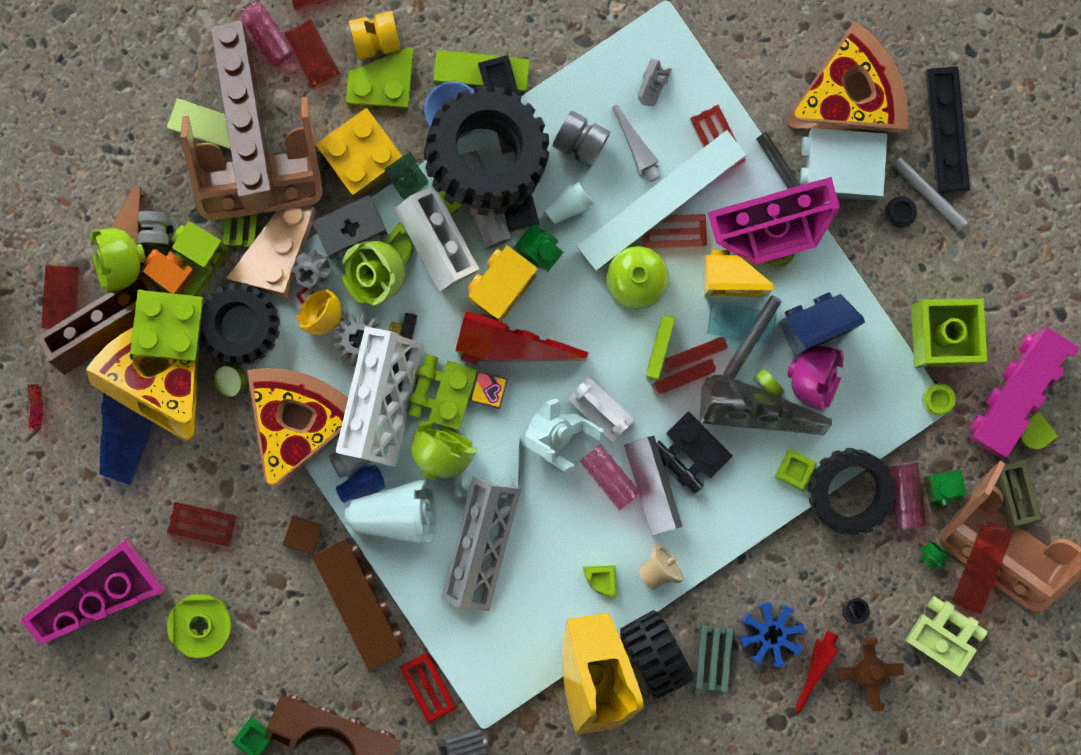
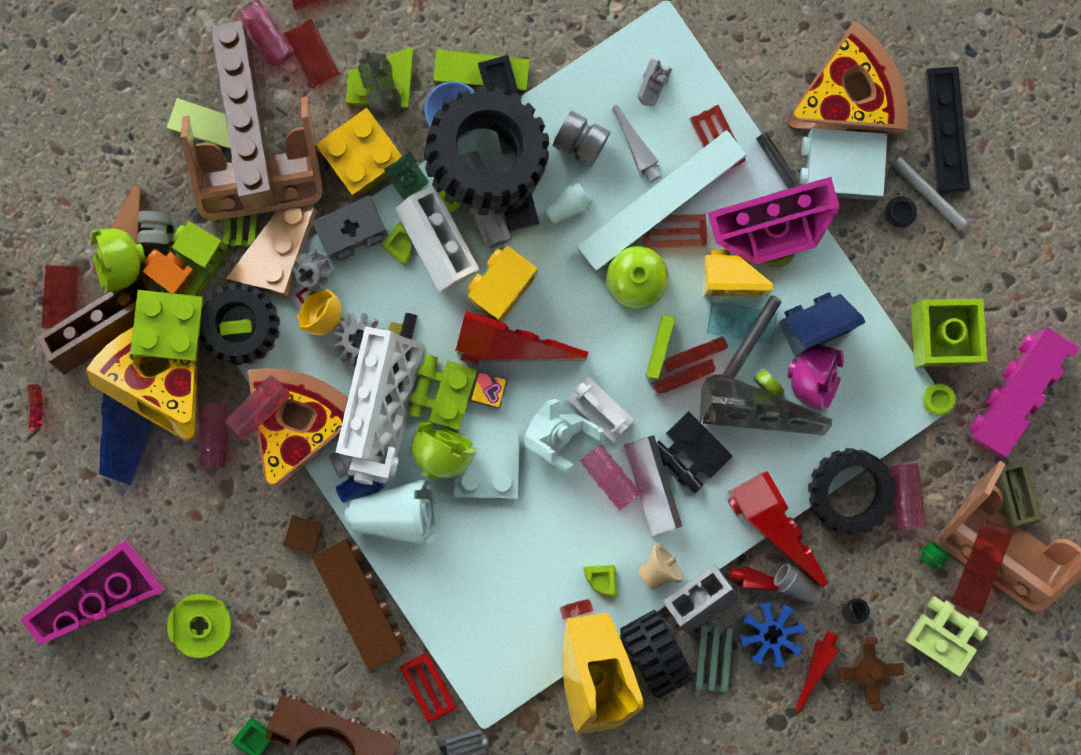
(175, 518): clear red tile -> none
(213, 435): none -> clear pink axle
(230, 380): lime tile -> none
(235, 326): none -> lime tile
(258, 407): none -> clear pink axle
(369, 471): none -> white bracket
(373, 272): lime cylinder -> none
(375, 35): yellow wheel -> none
(376, 71): none -> clear smoke hinge
(474, 544): light grey fence -> none
(539, 248): green brick -> none
(576, 608): none -> clear red tile
(700, 599): none -> light grey brick
(752, 579): none -> red piece
(765, 510): none -> red wedge
(795, 469): lime tile -> none
(796, 583): none -> light grey cone
(945, 488): green brick -> none
(1038, 433): lime tile -> none

